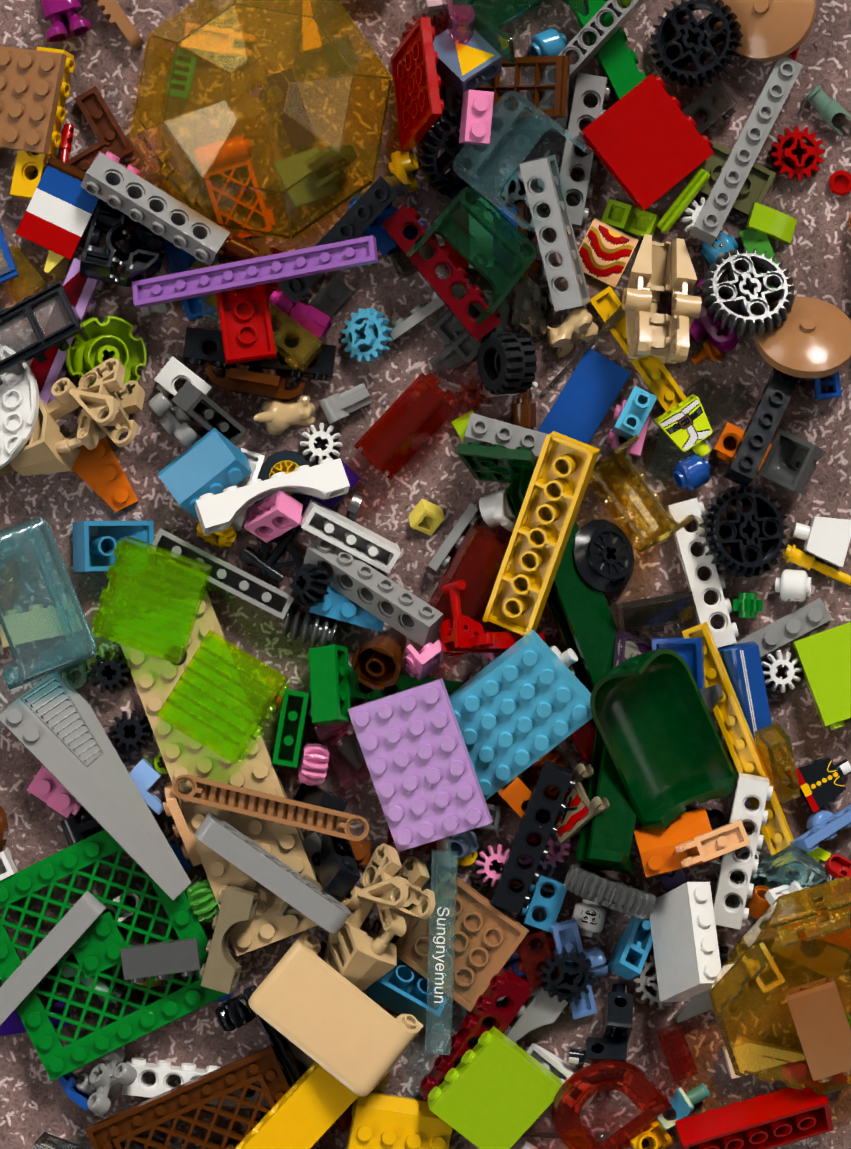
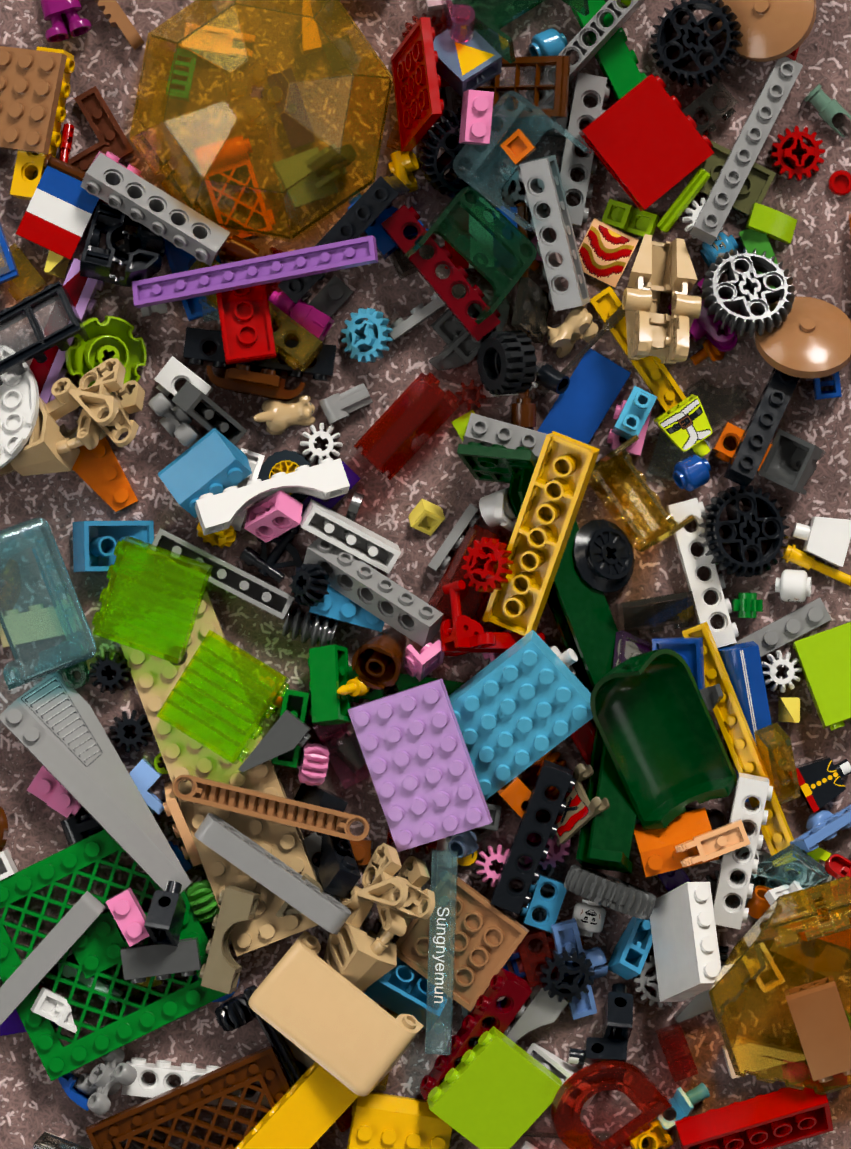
(55, 1009): none -> white slope
(128, 916): none -> bright pink brick
(166, 915): none -> black torso
(281, 738): none -> dark grey slope
(353, 688): none -> yellow bar
(487, 564): none -> red gear
(518, 147): none -> orange plate
(551, 378): none -> black piece
(789, 709): none -> light yellow slope

